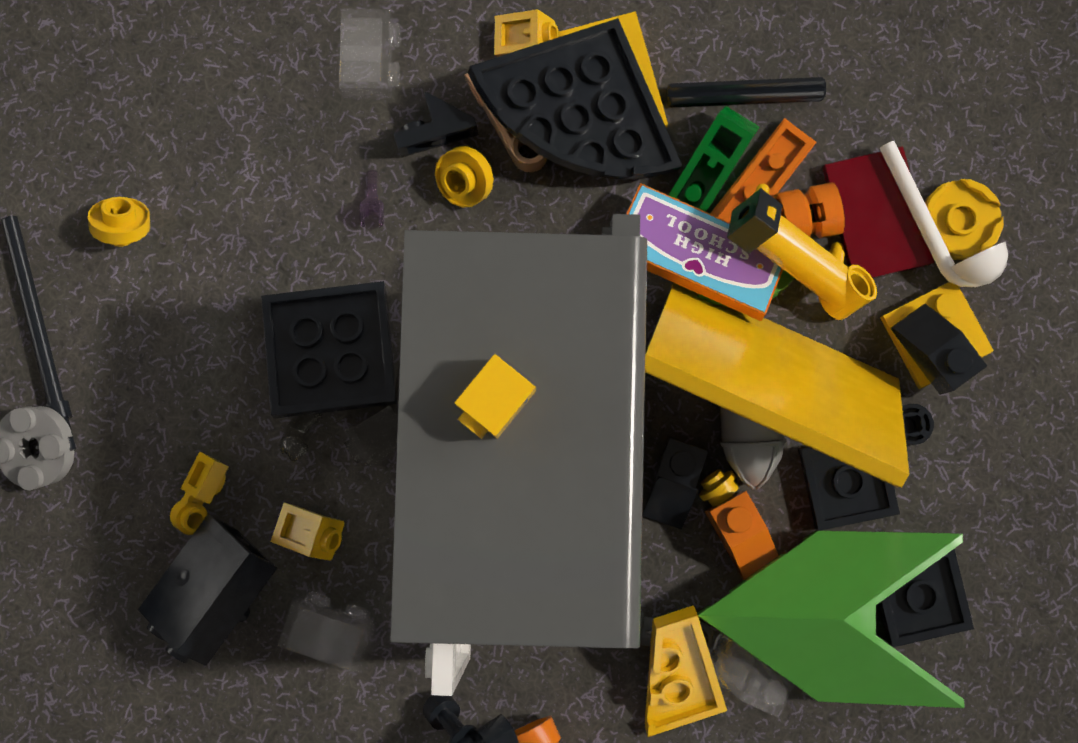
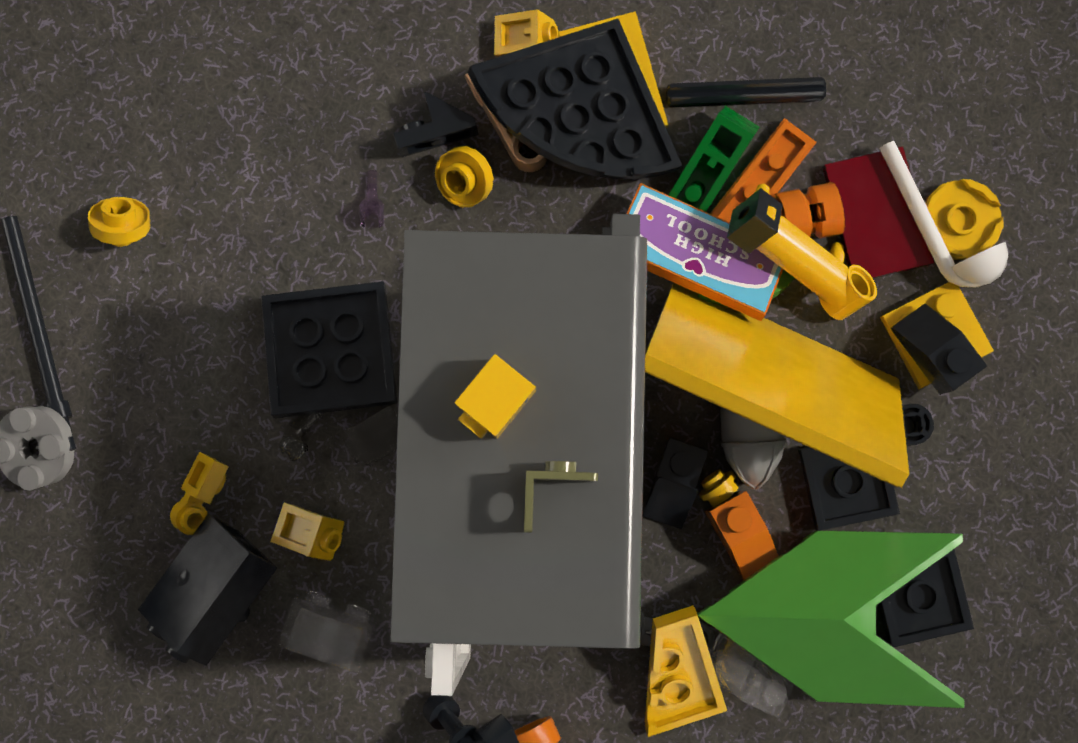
(367, 54): clear brick -> none
(556, 472): none -> olive bracket

